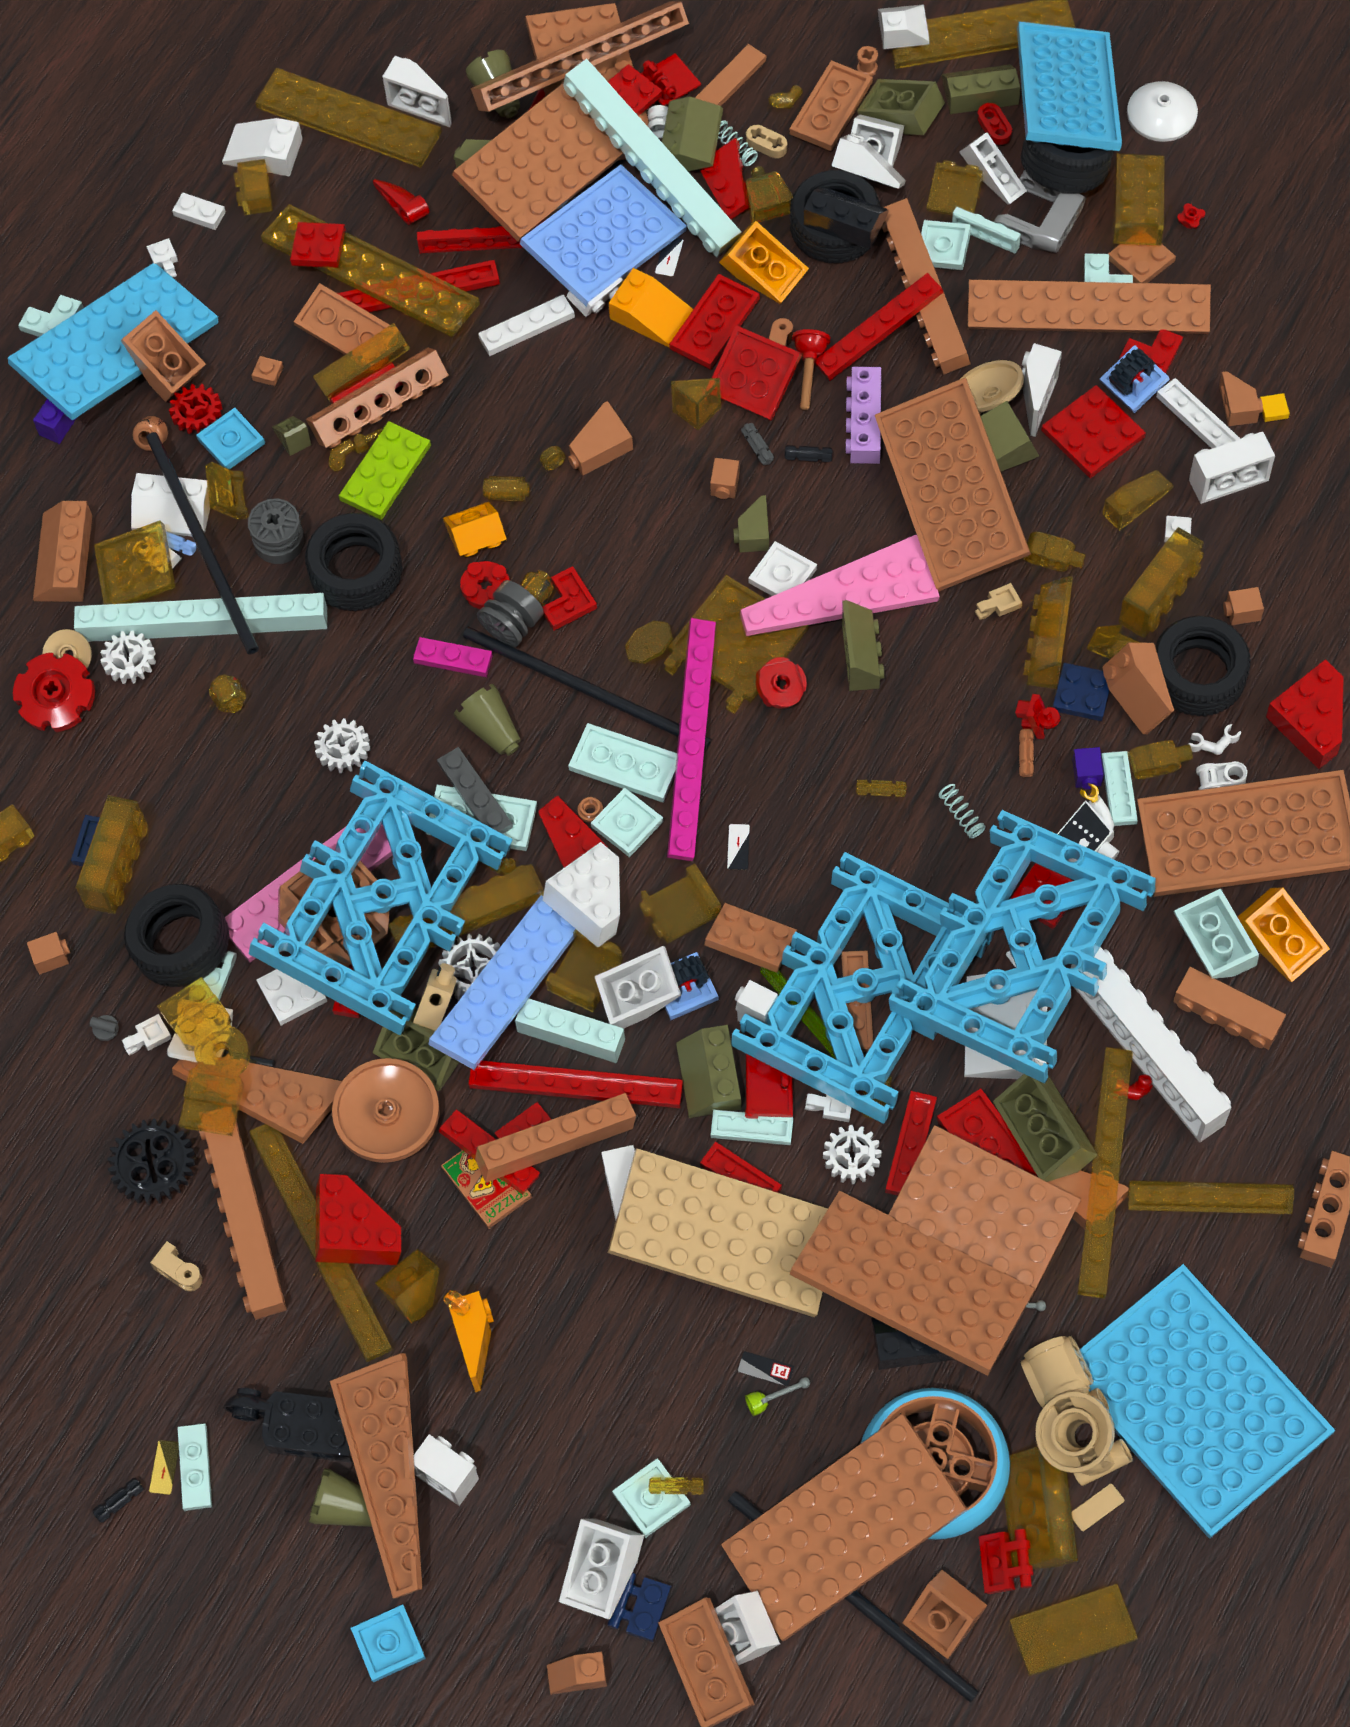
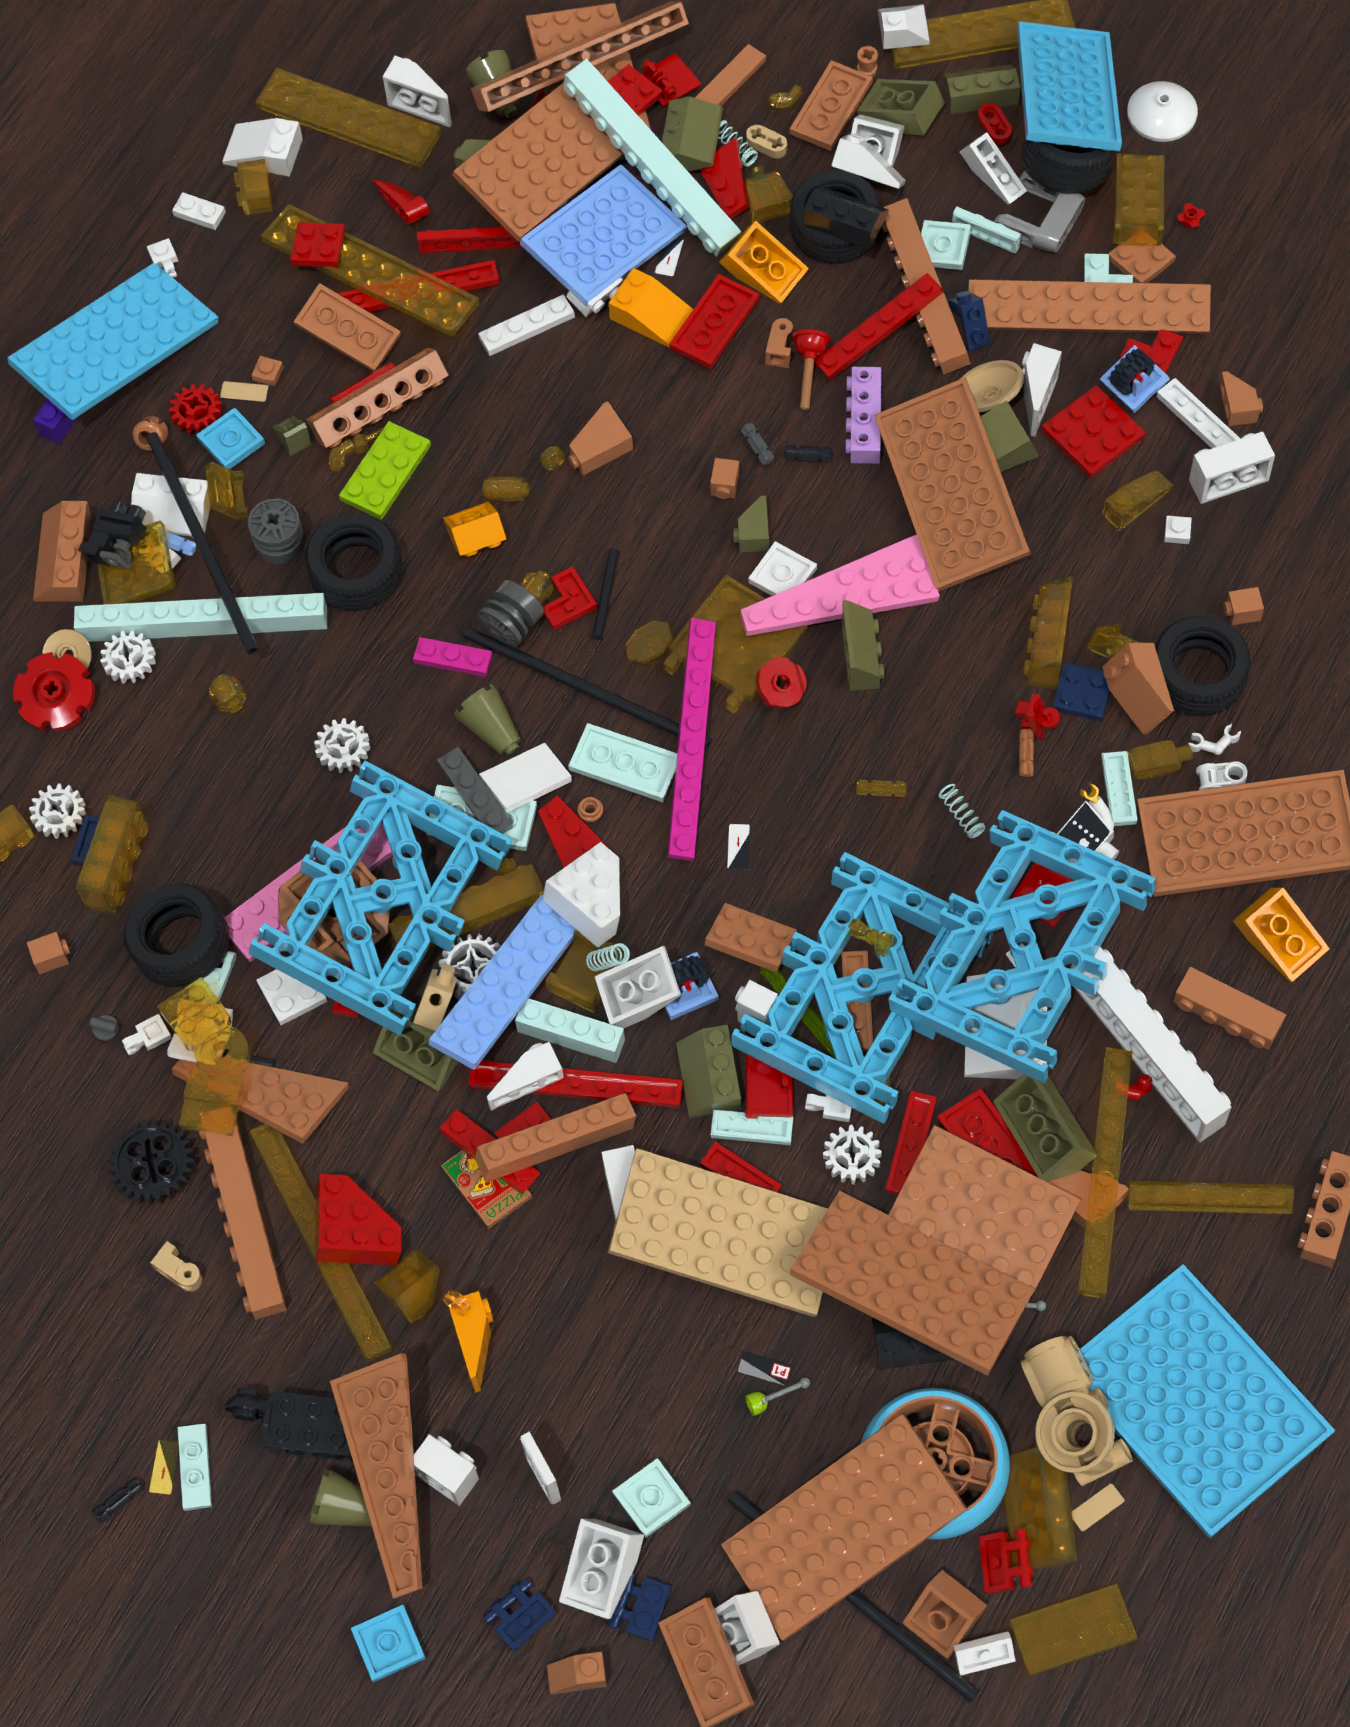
(39, 322): light aqua plate -> none
(52, 821): none -> white gear
(114, 532): none -> black hips
(162, 355): nougat slope -> none
(244, 391): none -> tan sticker
(362, 361): clear yellow brick -> none
(385, 1110): nougat dish -> none
(477, 573): red plate -> none
(525, 777): none -> white tile
(525, 1621): none -> dark blue plate
(531, 1072): none -> white slope
(540, 1468): none -> white tile
(605, 594): none -> black bar
(614, 962): none -> light aqua piece
(627, 822): light aqua plate -> none
(657, 118): white wheel -> none
(676, 1485): clear yellow axle -> none
(681, 905): clear yellow panel -> none
(696, 400): clear yellow slope -> none
(755, 372): red plate -> none
(882, 941): none -> clear yellow piece
(954, 187): clear yellow plate -> none
(973, 318): none -> dark blue bracket
(984, 1653): none -> white plate
(1001, 600): tan plate -> none
(1053, 552): clear yellow piece -> none
(1087, 767): dark purple brick -> none
(1161, 583): clear yellow brick -> none
(1217, 936): light aqua slope -> none
(1275, 407): yellow tile -> none
(1312, 713): red brick -> none

